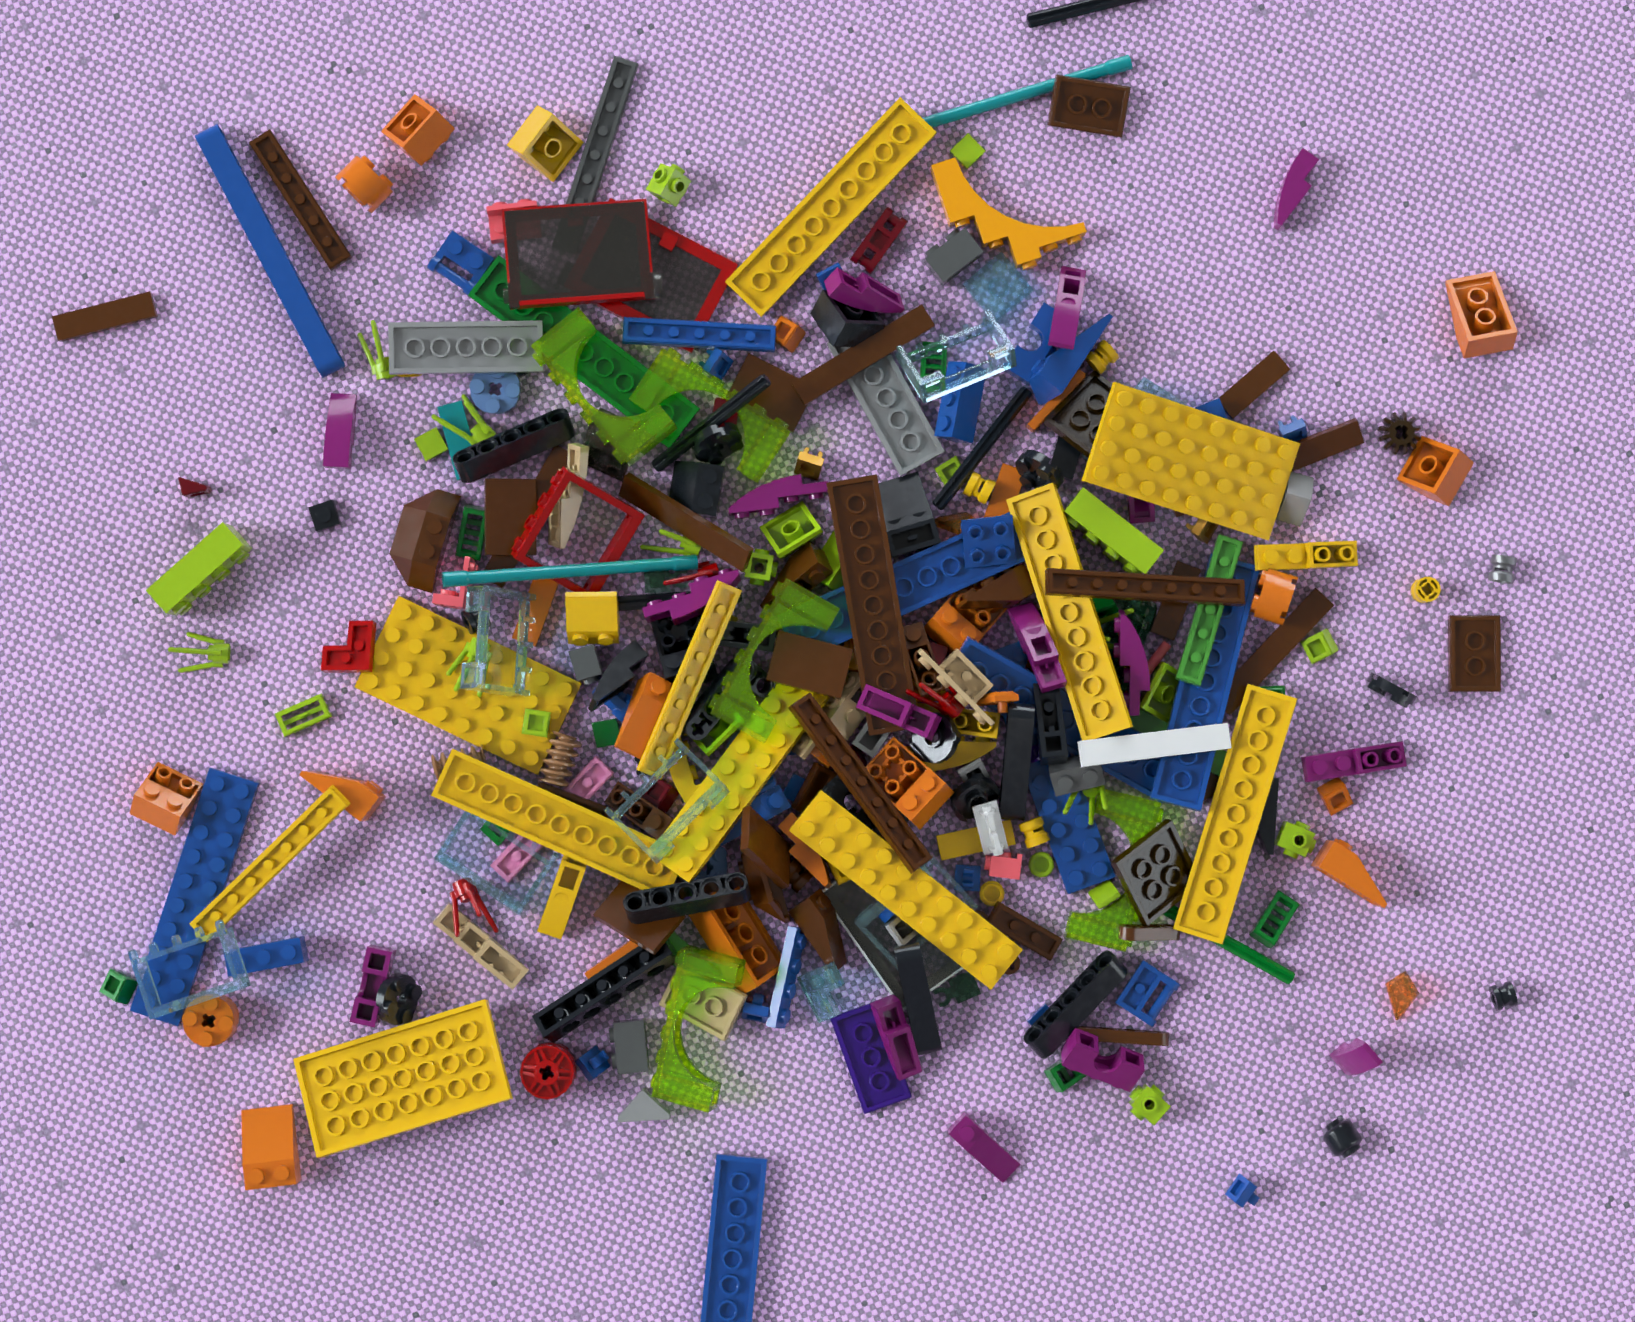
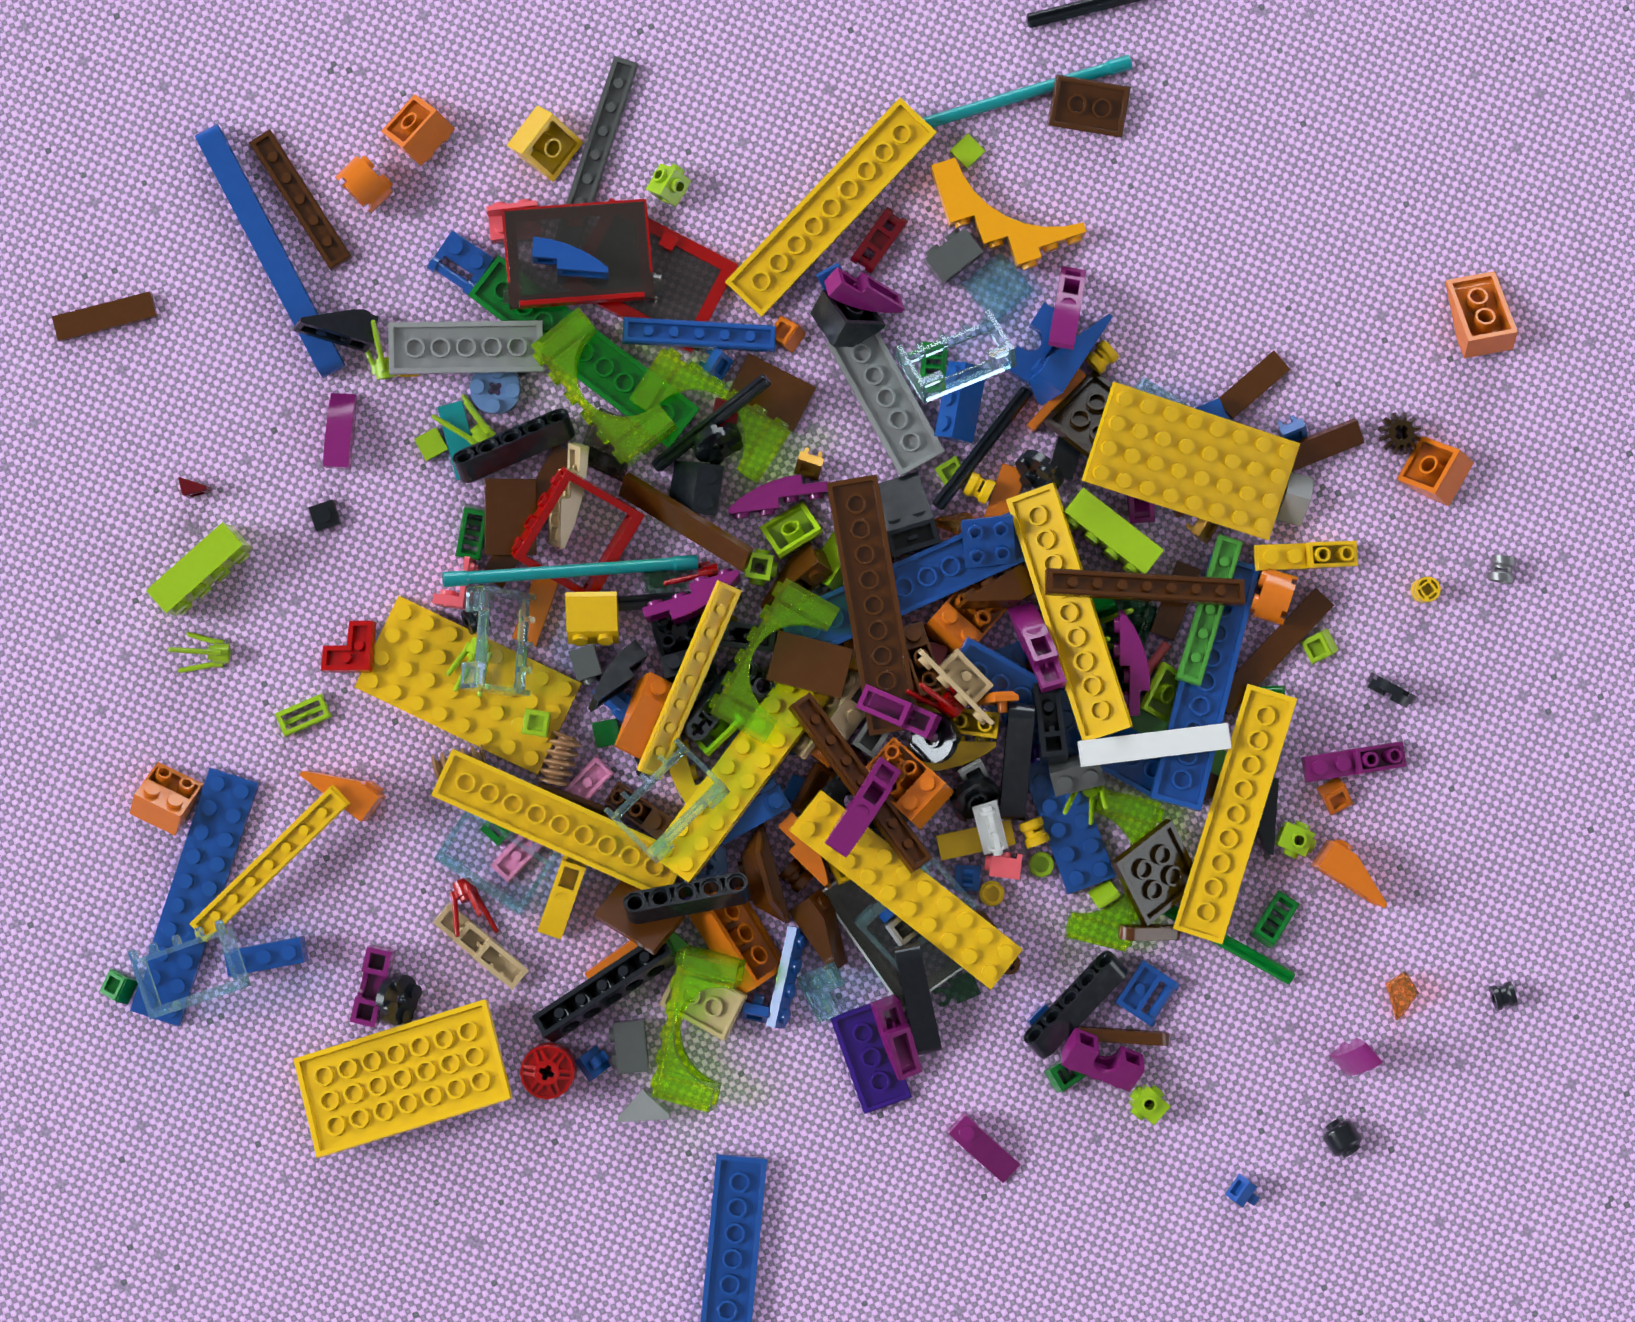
(221, 1029): orange brick -> none
(269, 1147): orange slope -> none
(346, 328): none -> black slope
(424, 538): reddish brown wedge -> none
(569, 259): none -> blue slope
(661, 795): dark red slope -> none
(689, 546): lime plant -> none
(765, 847): reddish brown tile -> none
(863, 355): reddish brown tile -> none
(863, 807): none -> magenta slope
(1024, 931): reddish brown tile -> none
(1293, 186): magenta slope -> none
(1474, 653): reddish brown tile -> none

